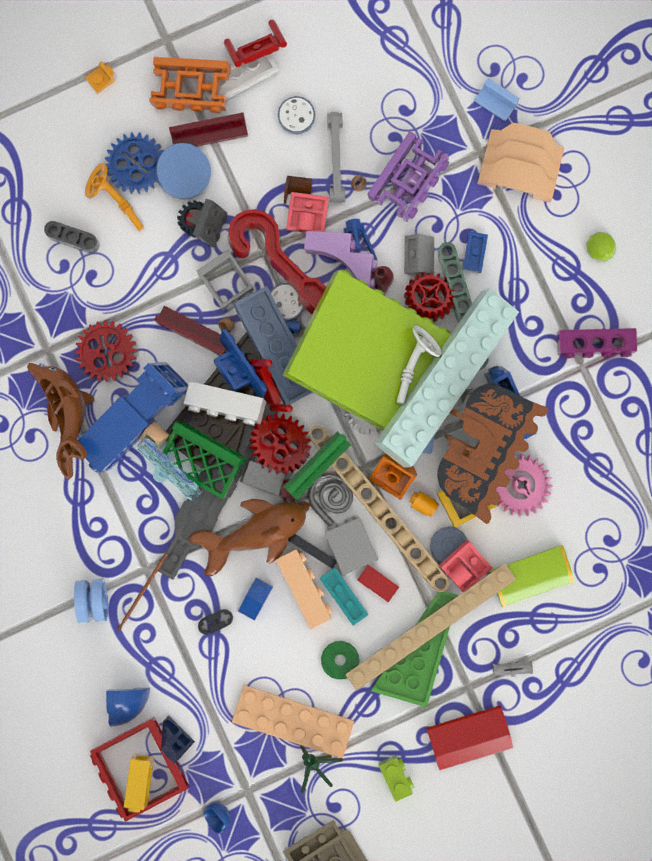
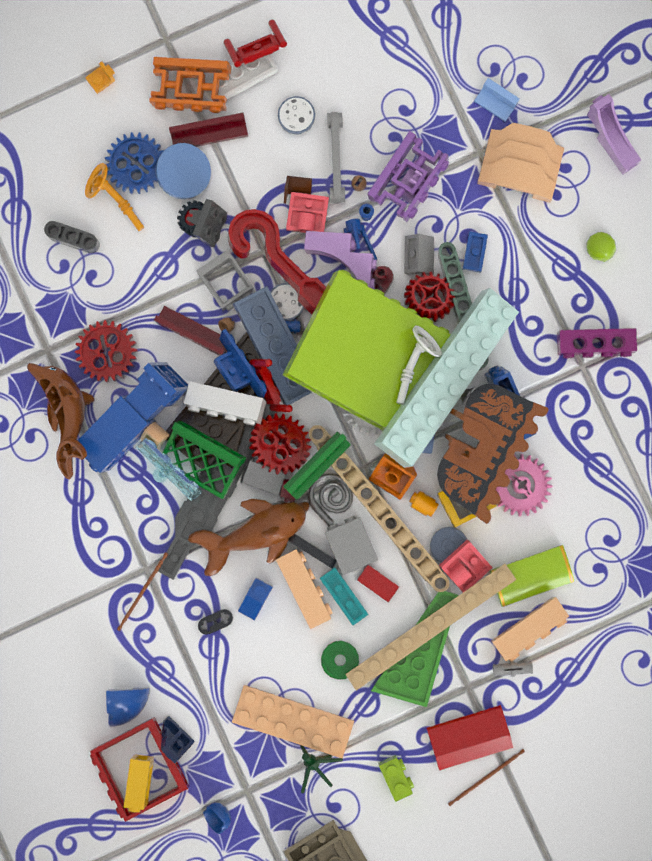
(91, 600): light blue wheel -> none
(366, 207): none -> blue pin
(486, 777): none -> dark orange piece
(530, 628): none -> light nougat brick
(612, 135): none -> lavender arch

